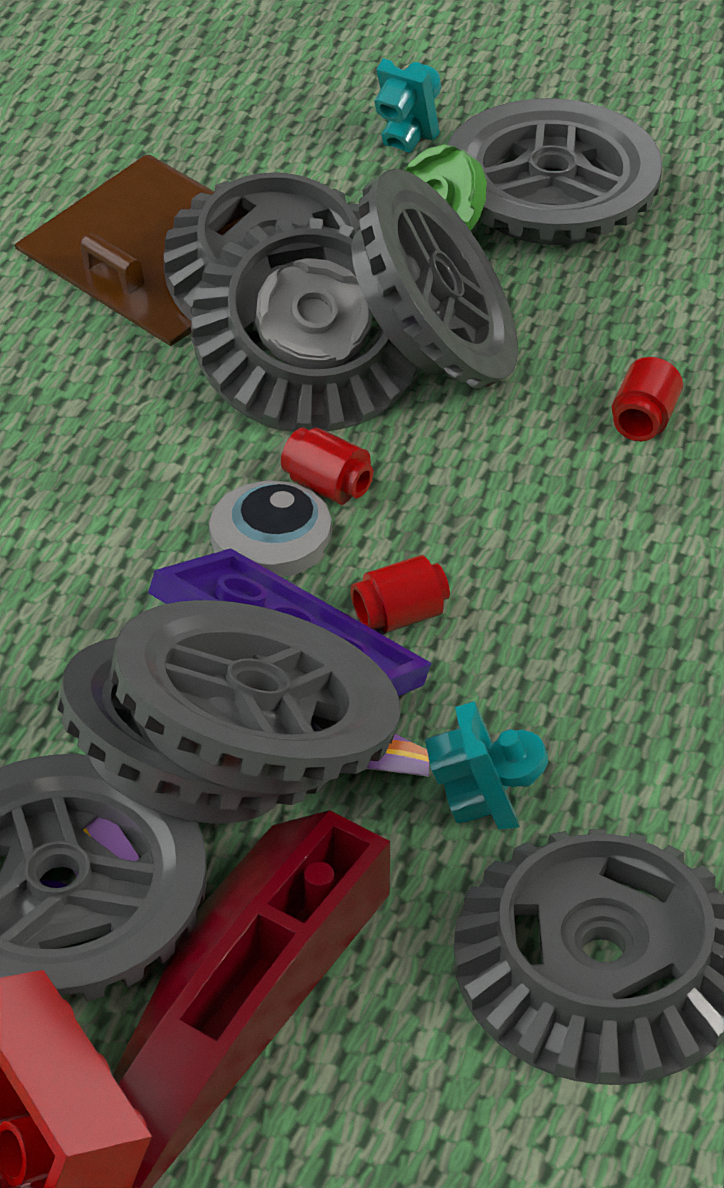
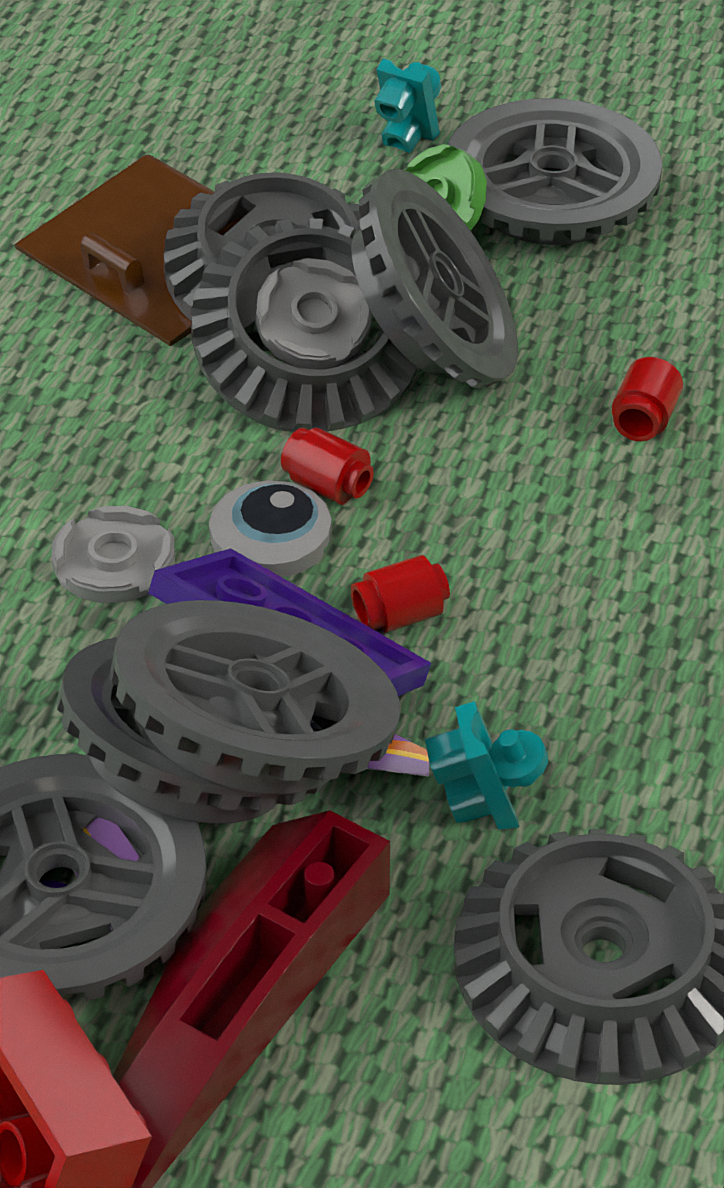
(114, 570): none -> light grey tile

